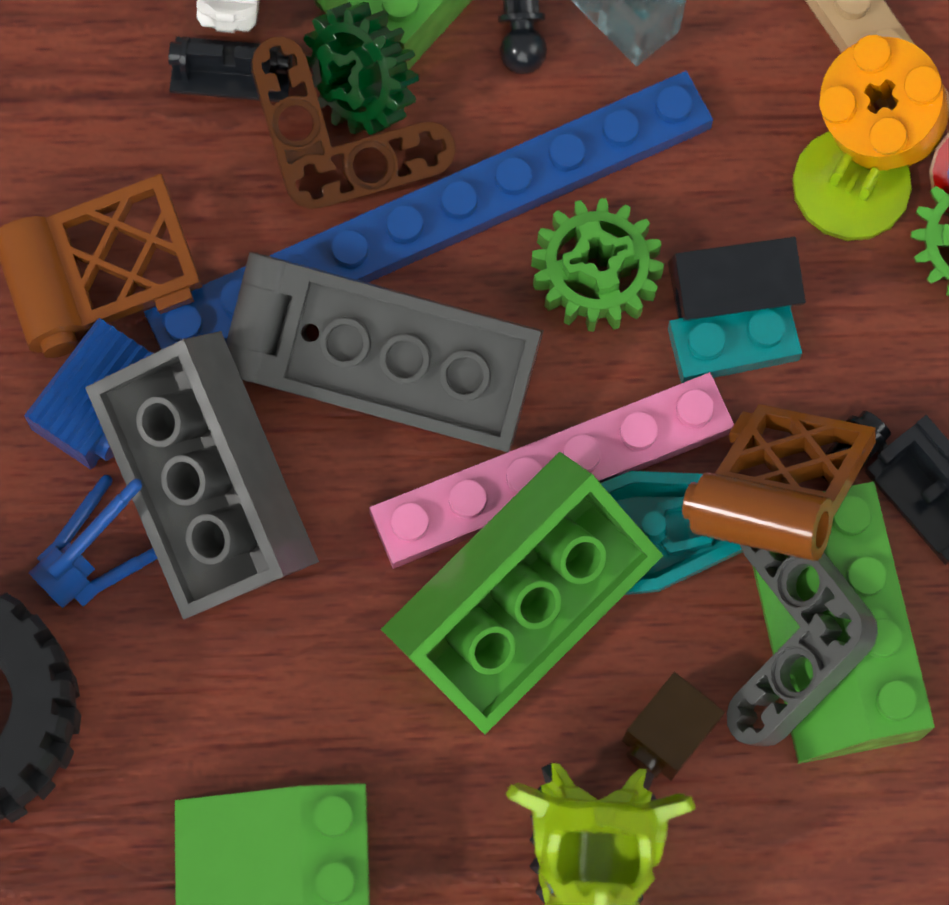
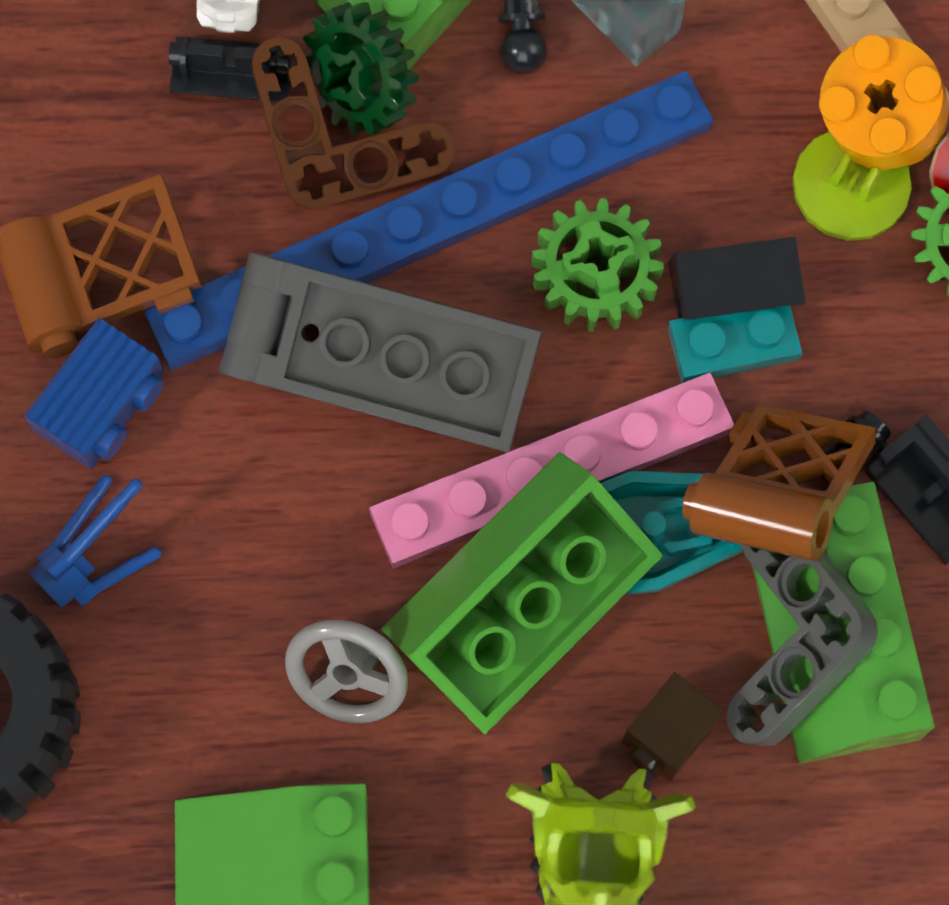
(205, 472): dark grey slope -> none
(353, 660): none -> light grey piece

